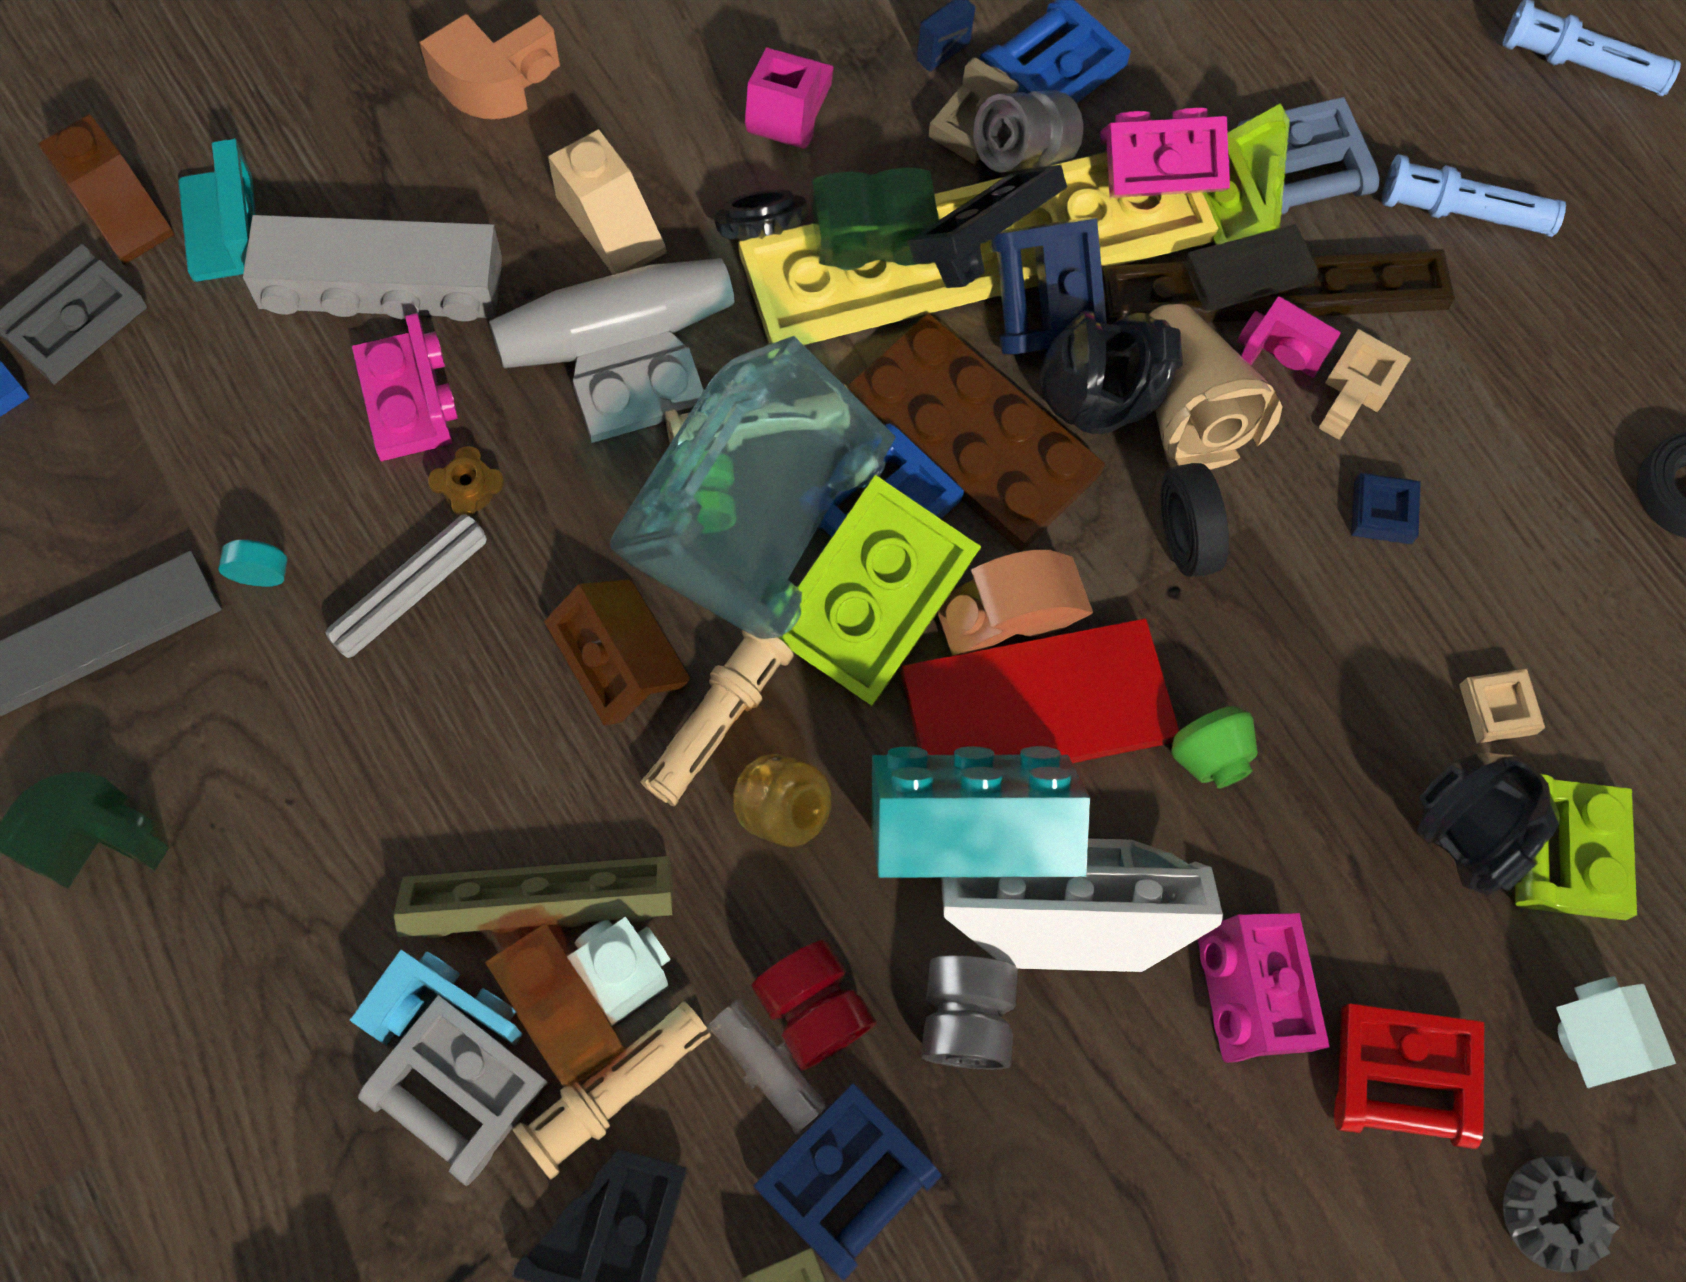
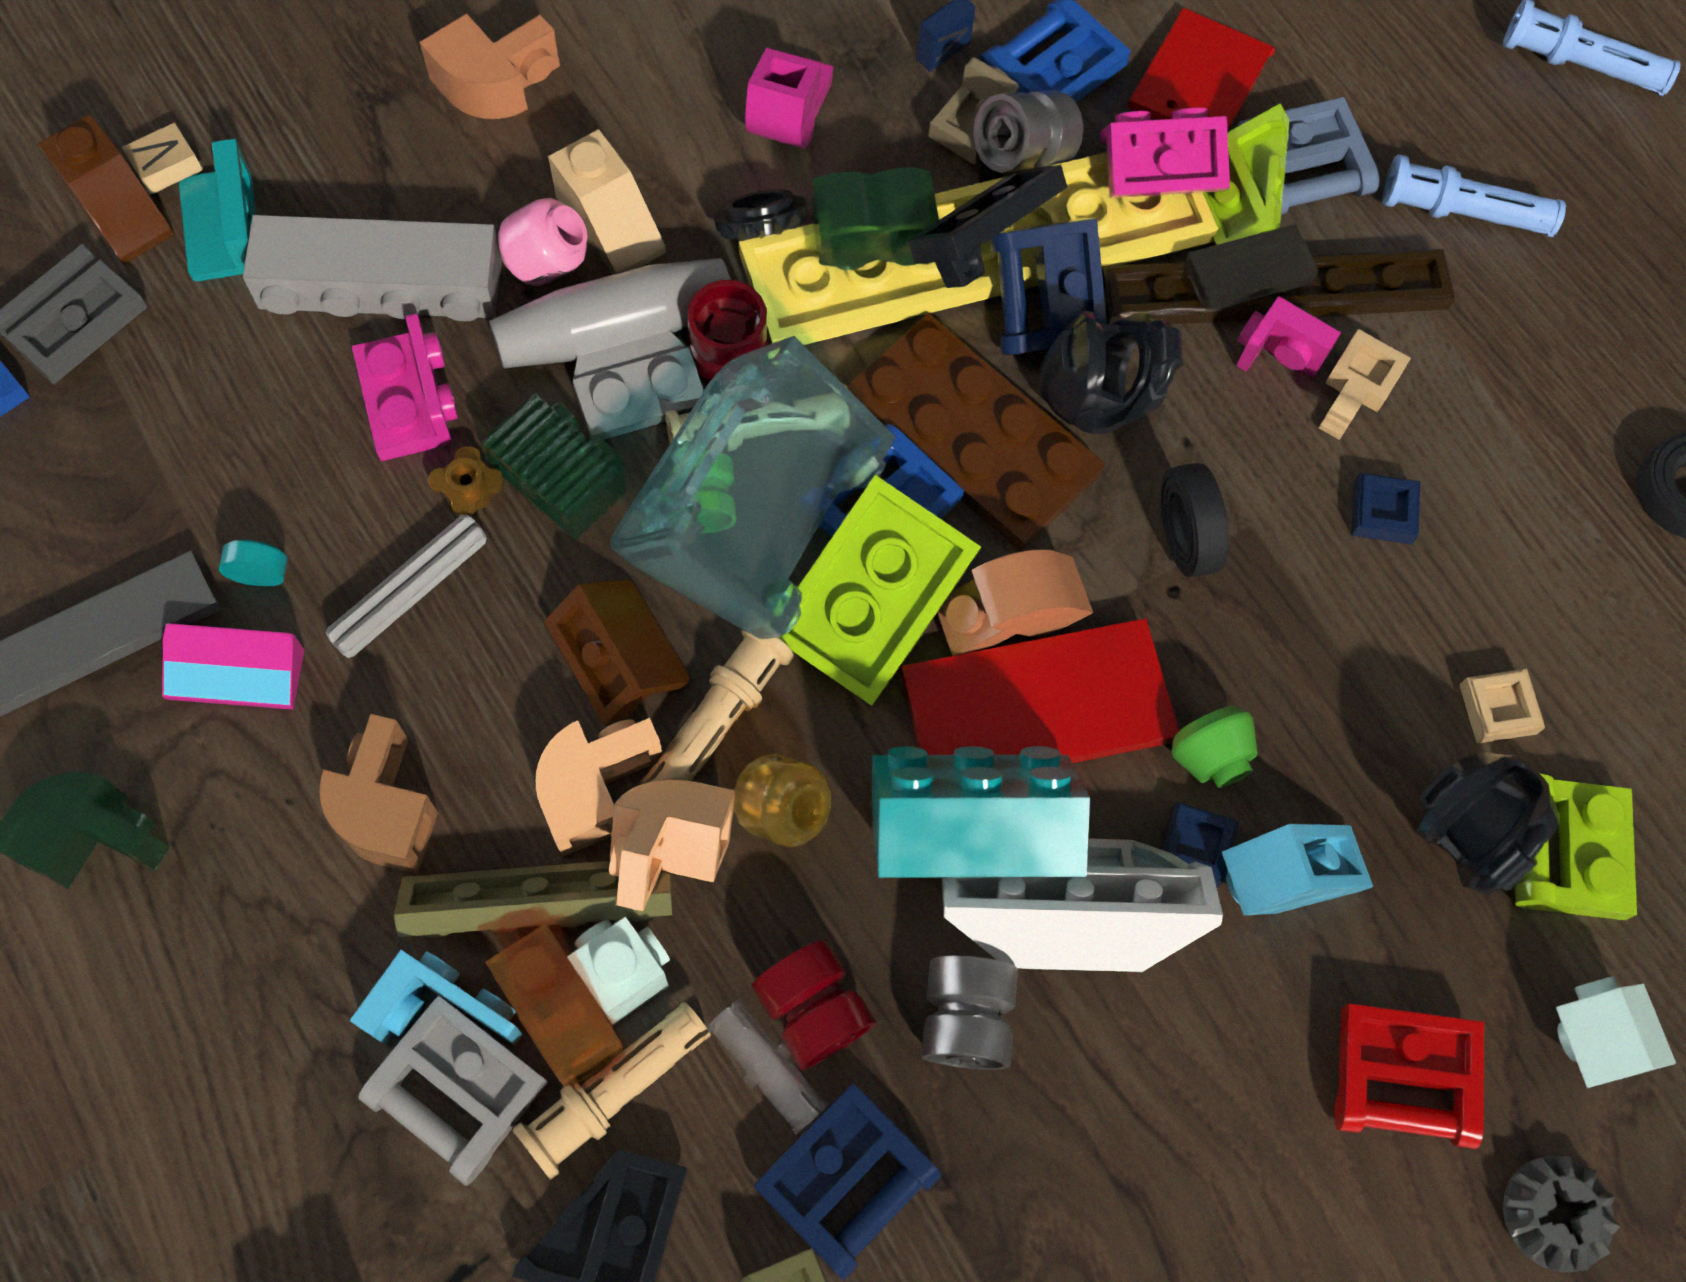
(162, 158): none -> tan tile
(231, 666): none -> slope
(365, 809): none -> medium nougat brick
(542, 241): none -> bright pink head
(556, 464): none -> clear green brick
(575, 773): none -> light nougat brick
(669, 829): none -> light nougat brick
(723, 324): none -> dark red wheel
(1200, 837): none -> dark blue tile
(1201, 68): none -> red container
(1213, 398): tan cone -> none
(1262, 987): dark pink bracket -> none
(1295, 868): none -> medium azure slope

